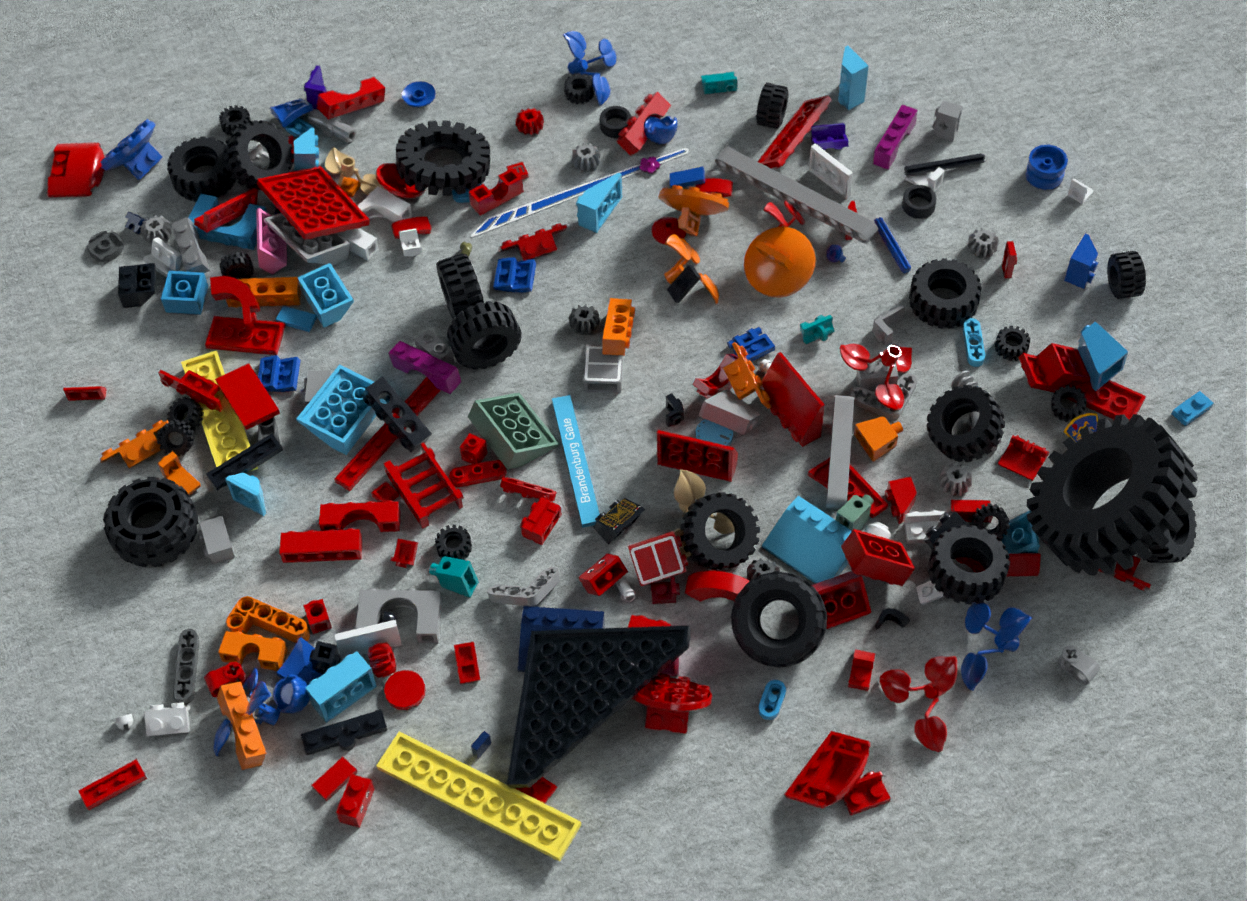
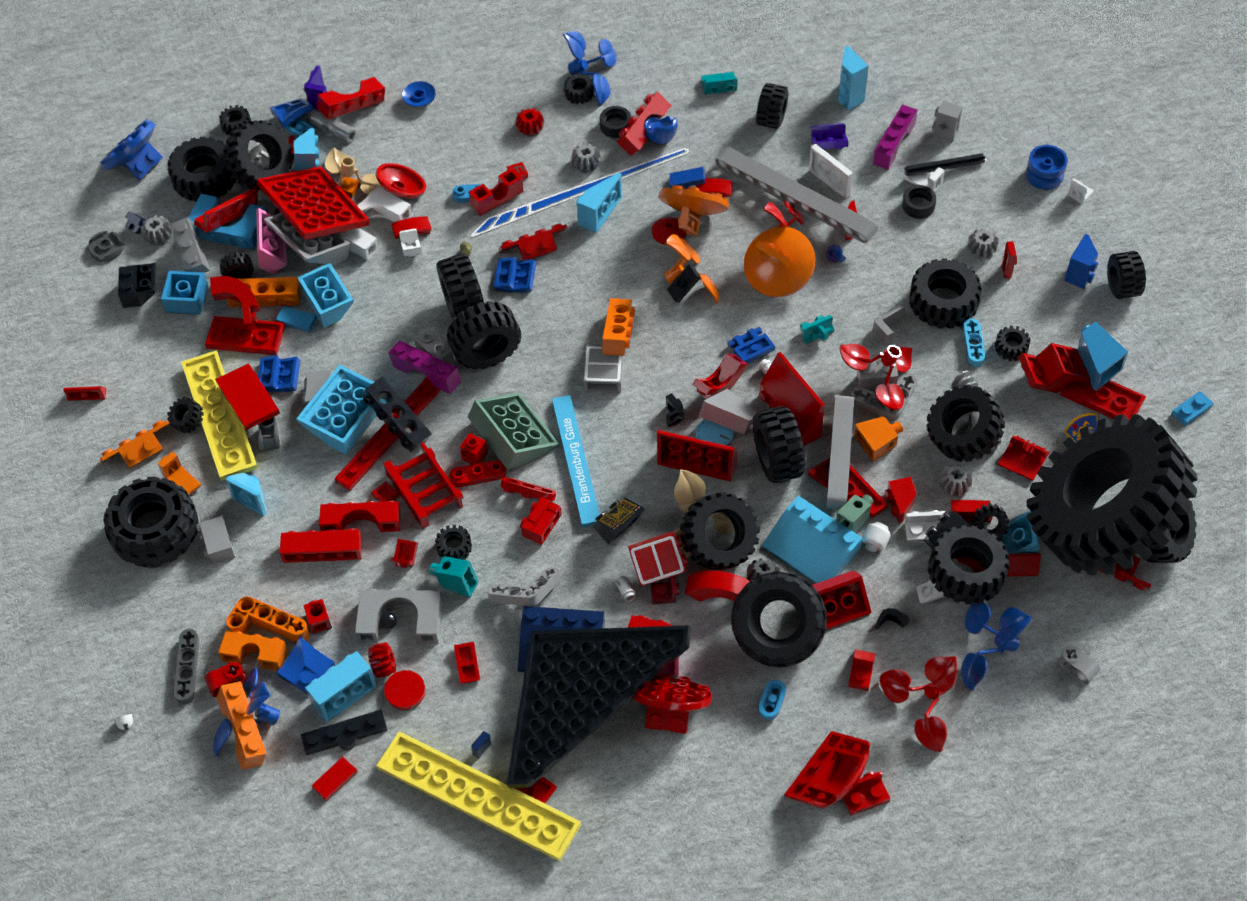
(75, 169): red slope -> none
(112, 784): red plate -> none
(164, 257): white bracket -> none
(167, 720): white bracket -> none
(181, 428): black tyre -> none
(194, 386): red bracket -> none
(245, 461): black plate -> none
(291, 694): blue piece -> none
(324, 657): black brick -> none
(355, 800): red brick -> none
(365, 637): white tile -> none
(422, 174): black tyre -> none
(584, 319): dark grey gear -> none
(603, 574): red brick -> none
(649, 165): magenta plant -> none
(743, 378): orange bracket -> none
(779, 444): none -> black tyre
(794, 131): red plate -> none
(877, 557): red brick -> none
(892, 245): blue axle -> none
(1072, 392): black tyre -> none

